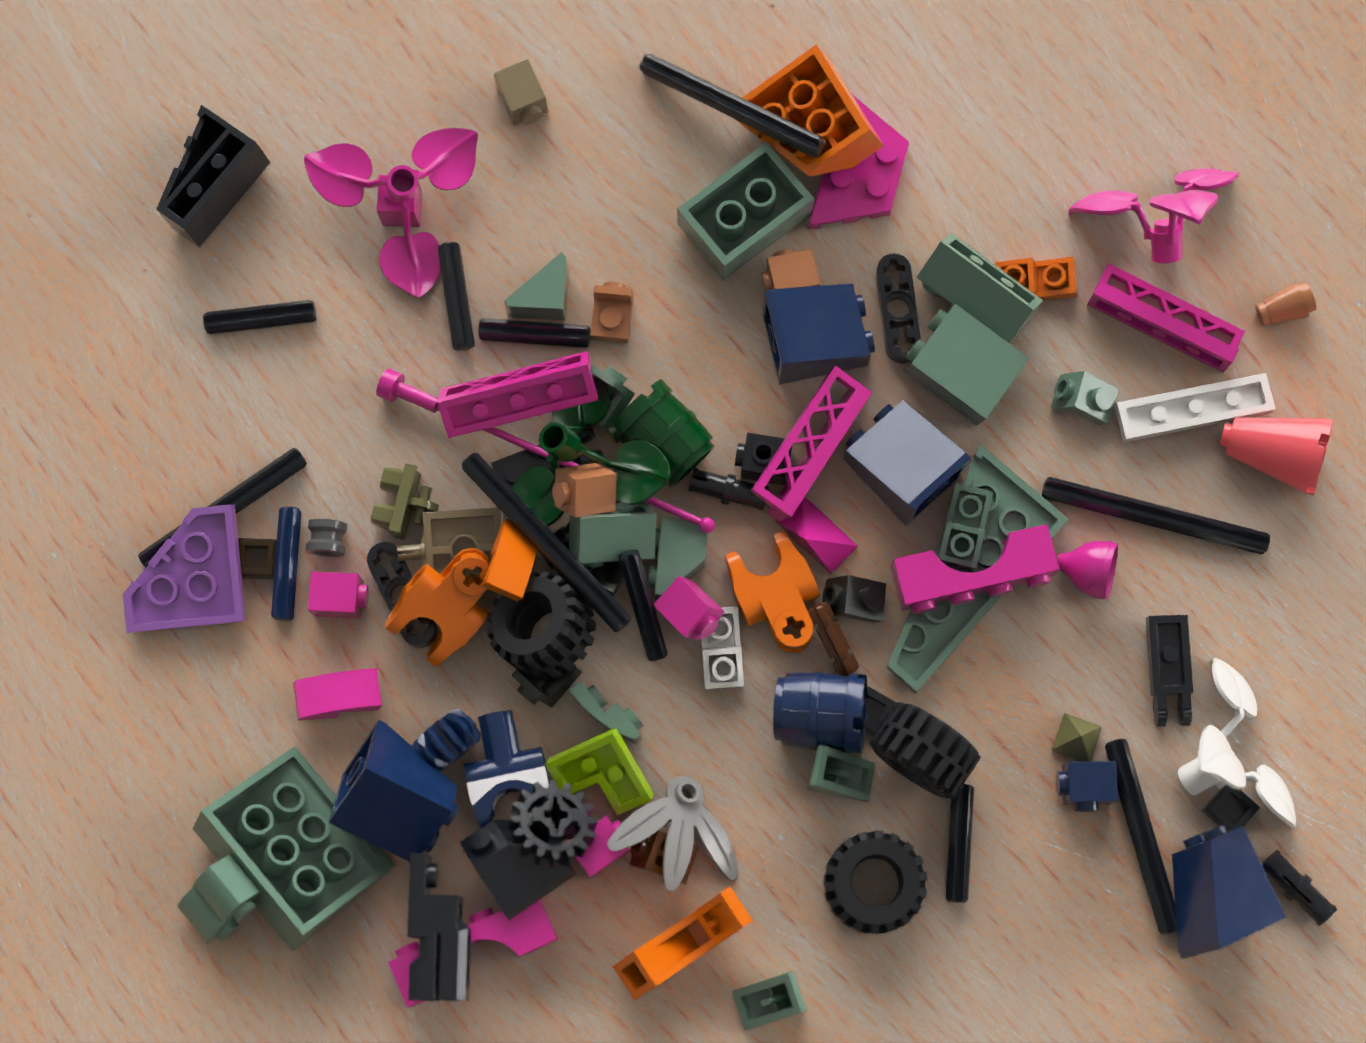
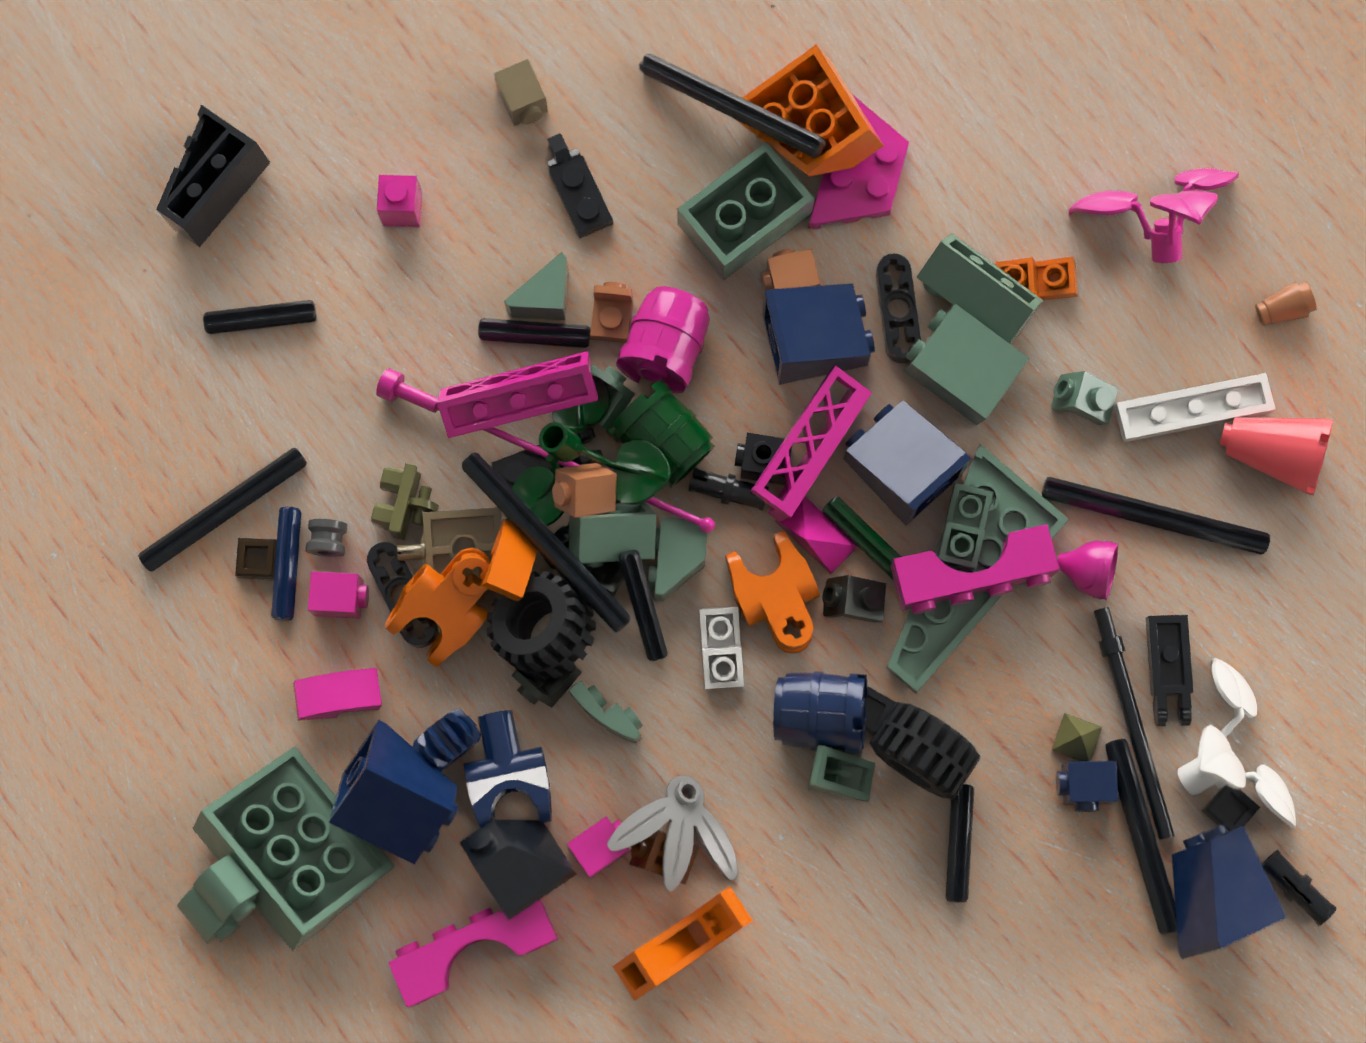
(191, 577): medium lavender plate -> none
(344, 171): dark pink plant -> none
(445, 940): black plate -> none
(456, 296): black axle -> none
(536, 828): black gear -> none
(577, 188): none -> black hinge
(606, 762): lime plate -> none
(665, 338): none -> dark pink piece
(689, 609): dark pink brick -> none
(769, 1000): sand green slope -> none
(833, 639): reddish brown axle -> none
(861, 534): none -> dark green axle
(910, 882): black tyre -> none
(1112, 648): none -> black bar
(1162, 324): dark pink fence -> none

